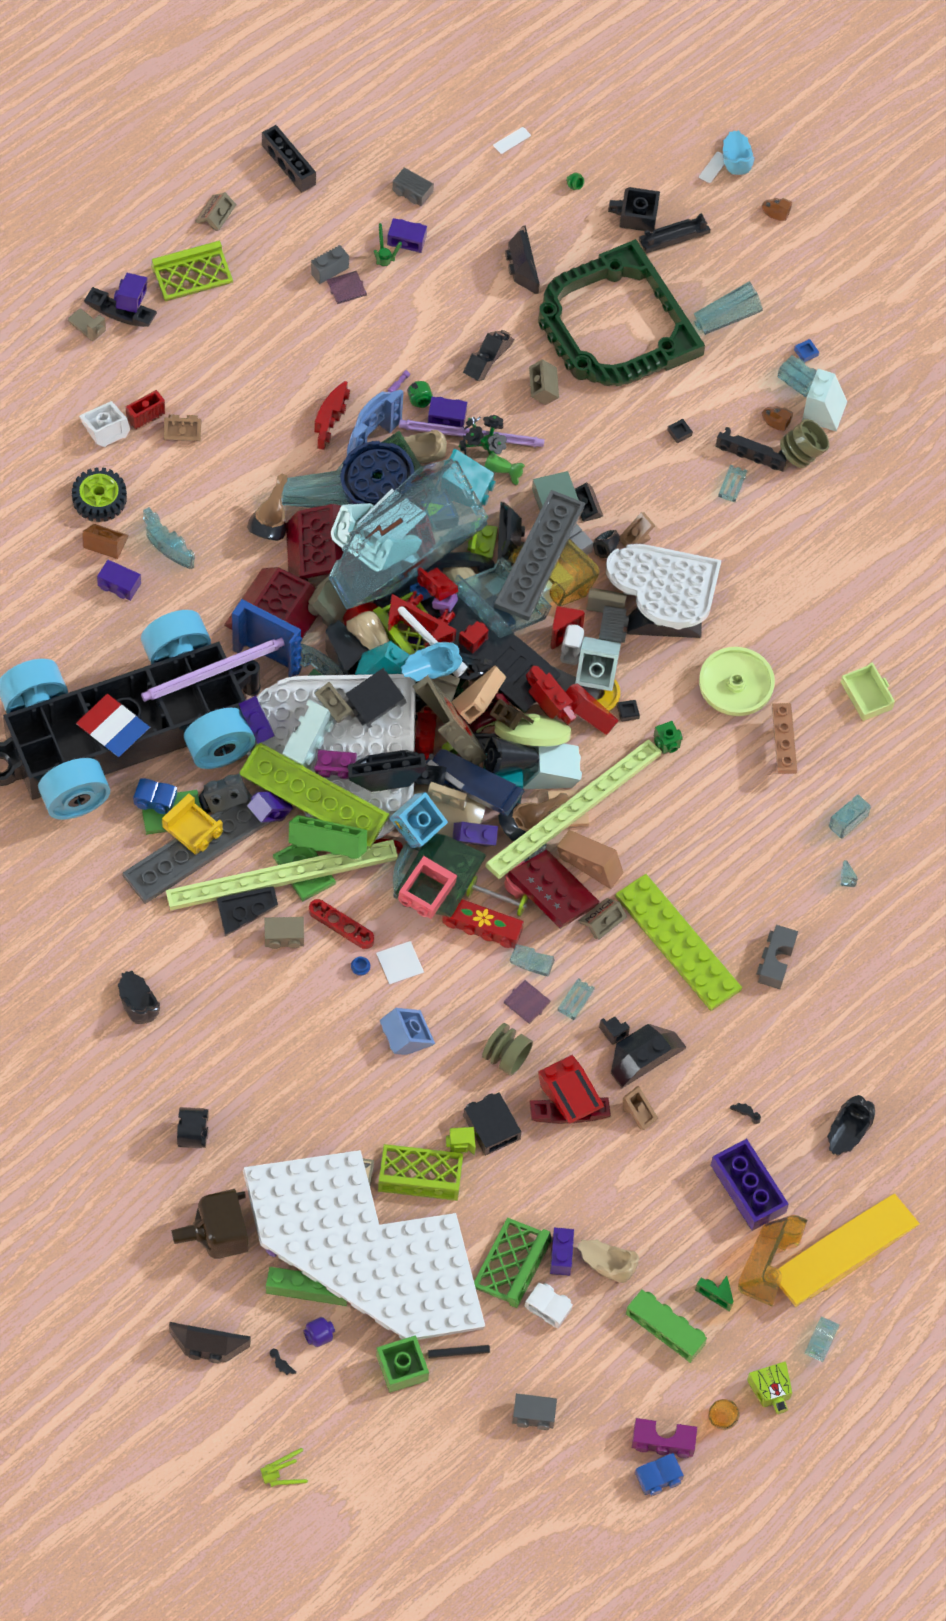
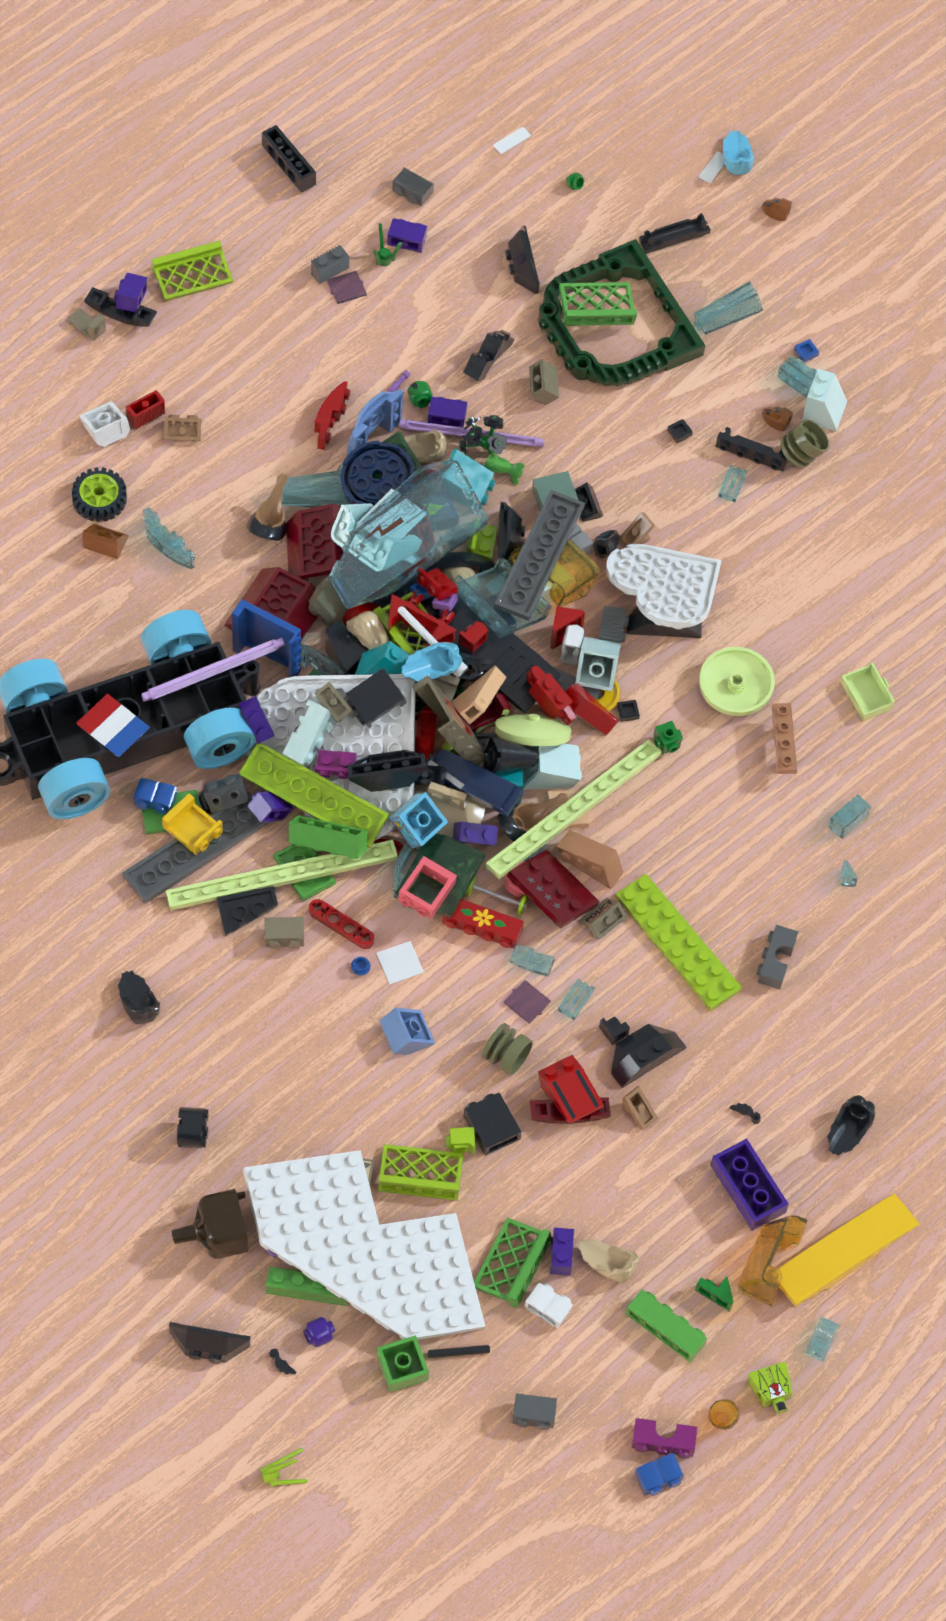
(119, 580): dark purple brick -> none
(217, 210): dark tan panel -> none
(508, 715): dark brown panel -> none
(598, 315): none -> bright green fence
(599, 598): dark tan panel -> none
(637, 209): black hinge -> none

